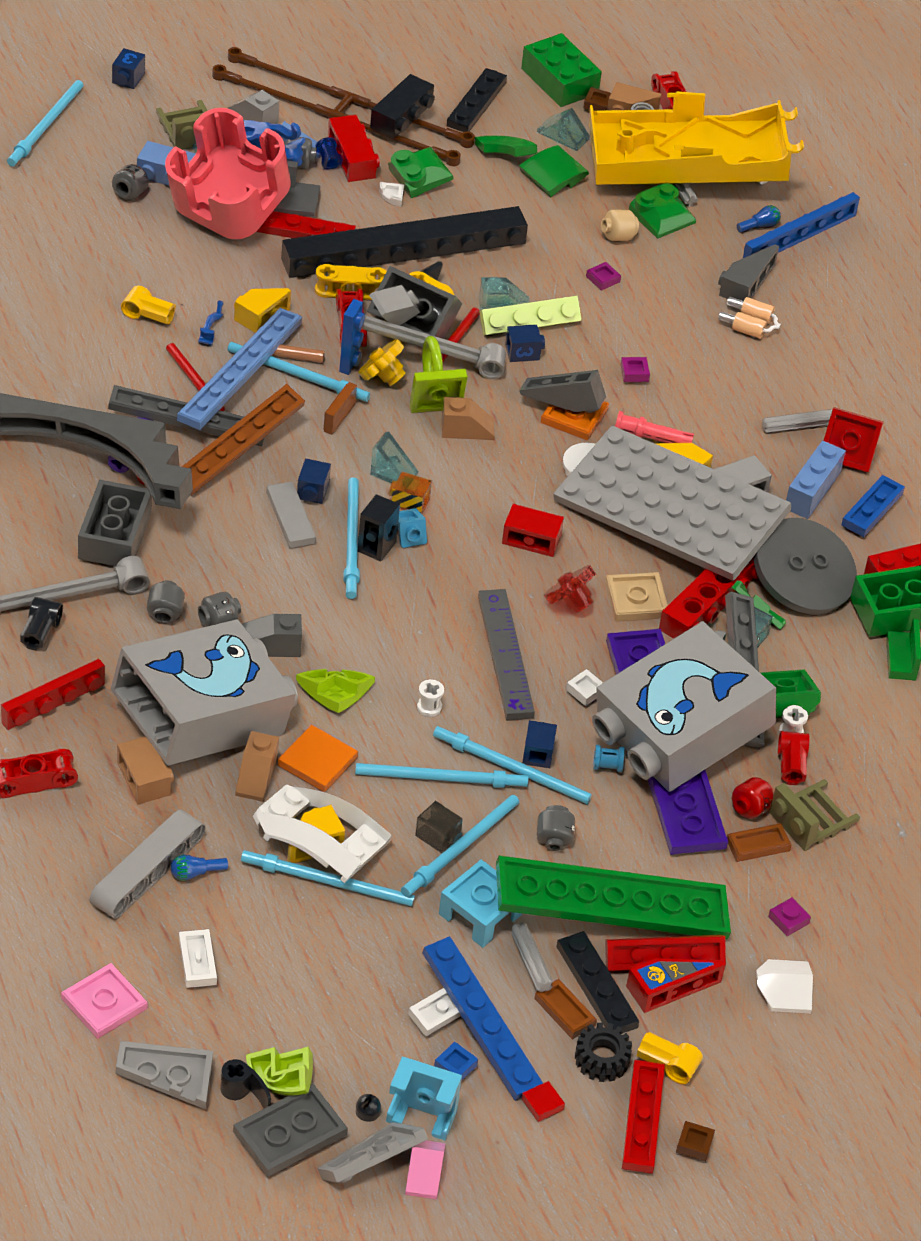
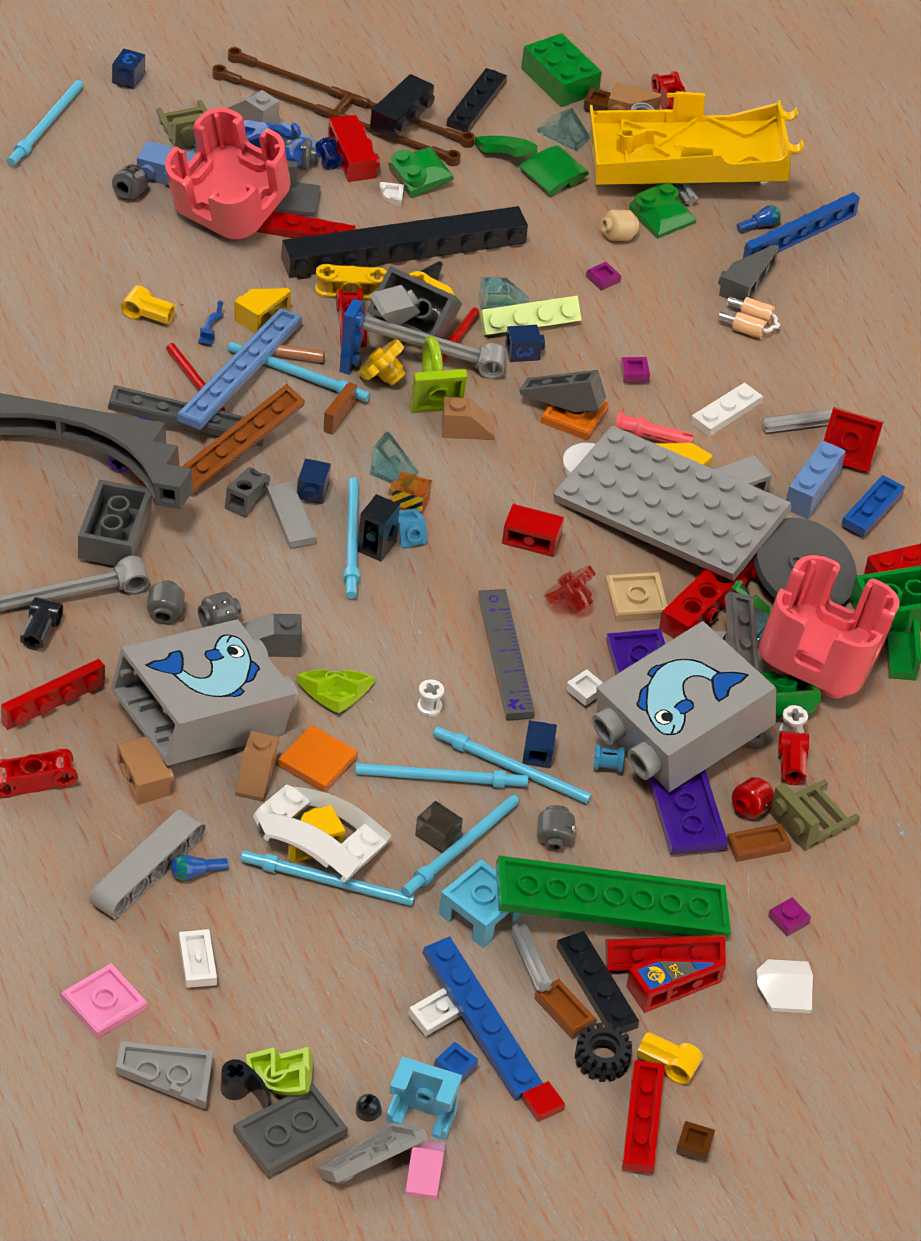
(245, 491): none -> dark grey leg
(726, 409): none -> white plate
(824, 640): none -> coral piece

